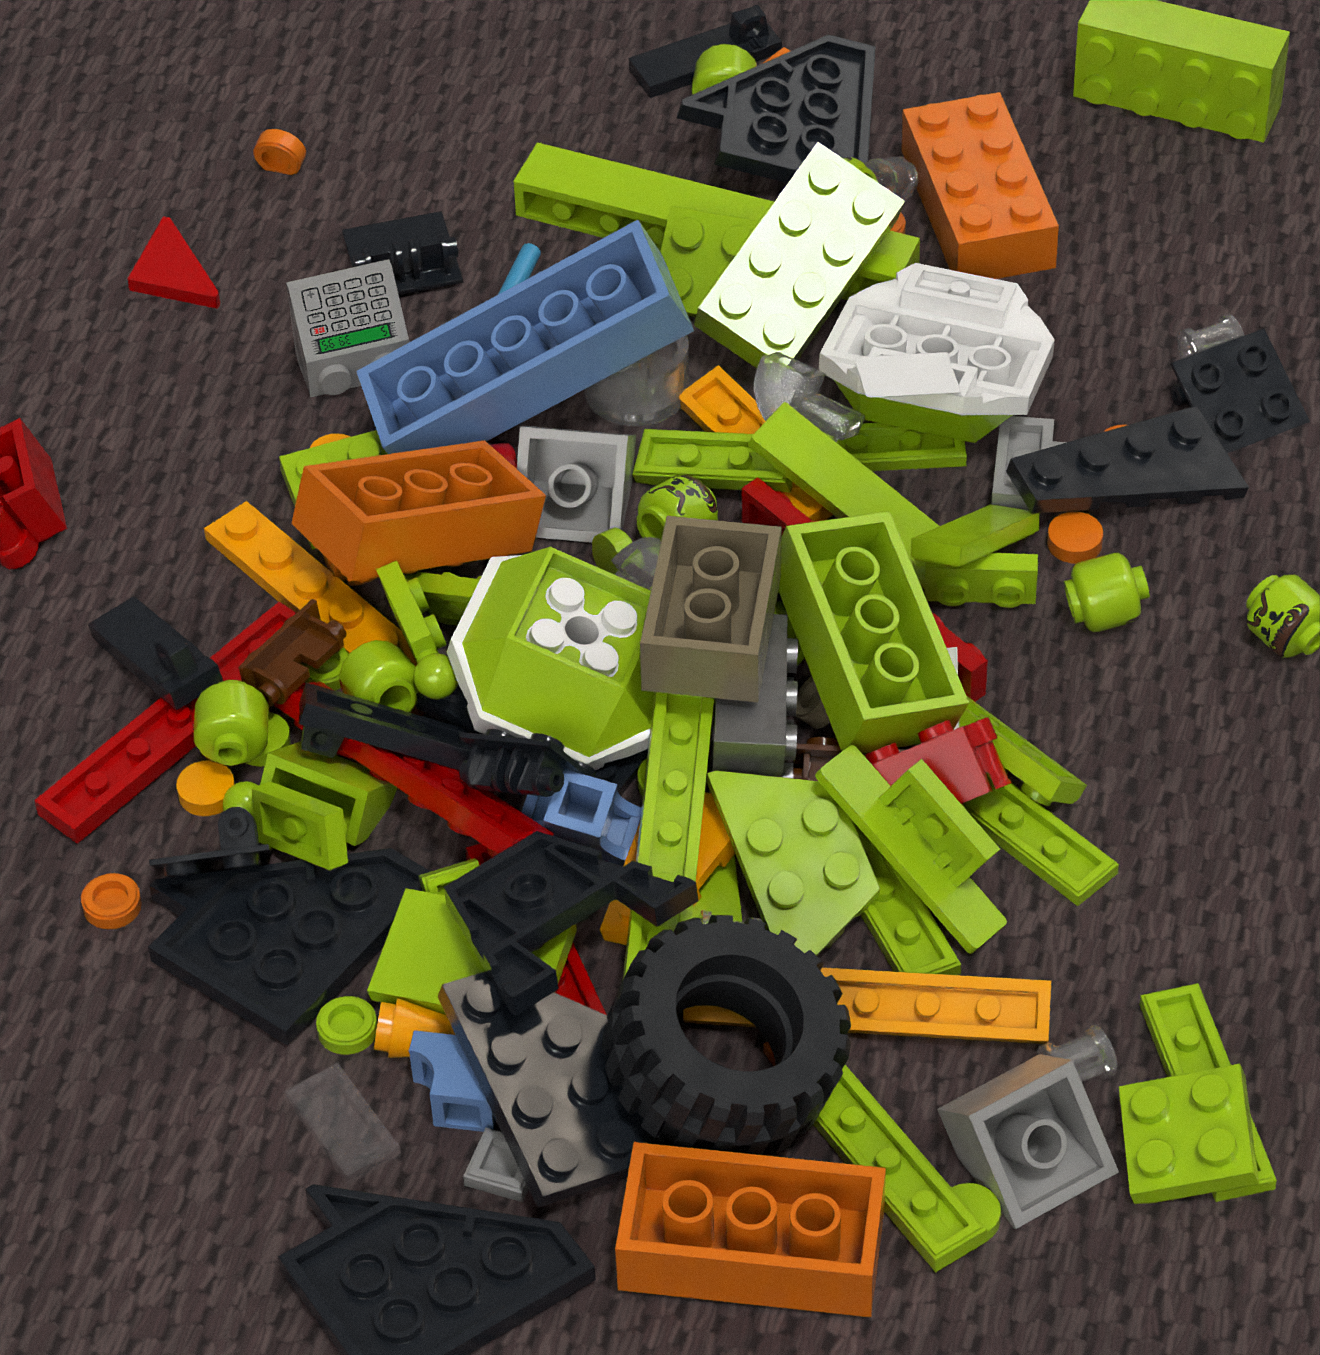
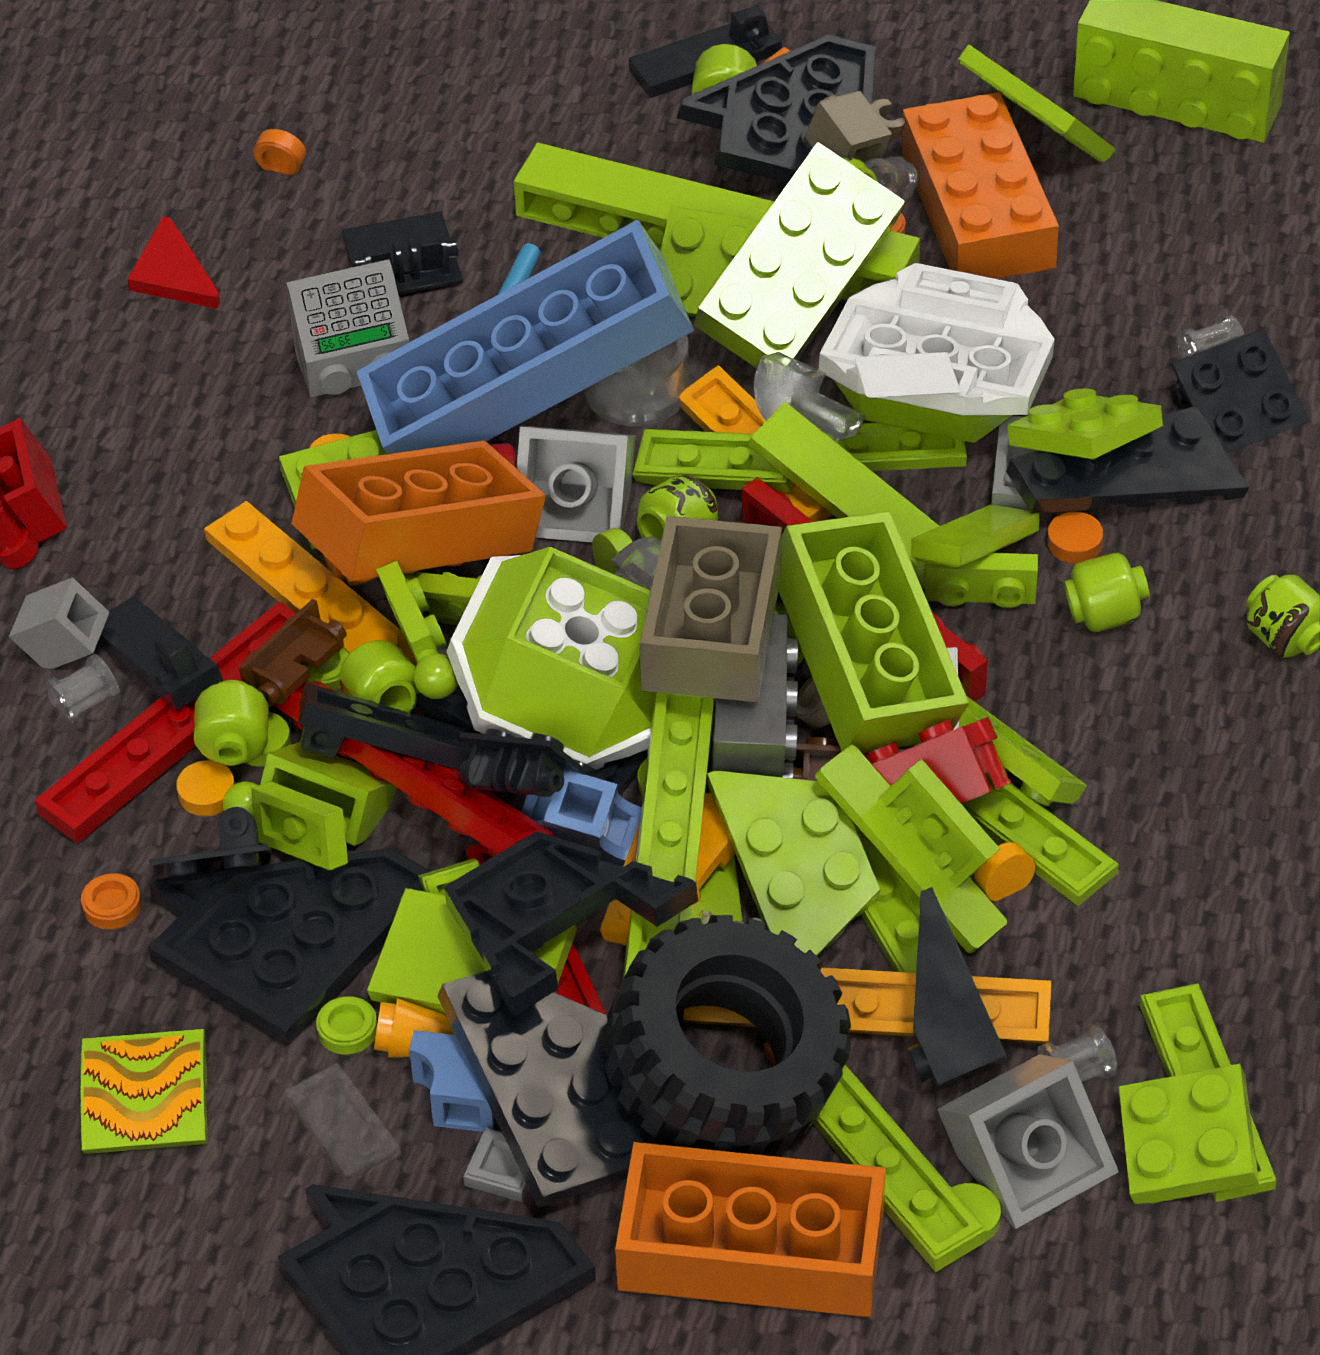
(59, 624): none -> light grey brick
(82, 689): none -> clear bush
(143, 1091): none -> slope
(853, 126): none -> dark tan brick
(949, 1015): none -> black slope
(1005, 872): none -> light orange tile
(1036, 104): none -> lime tile
(1085, 424): none -> lime plate

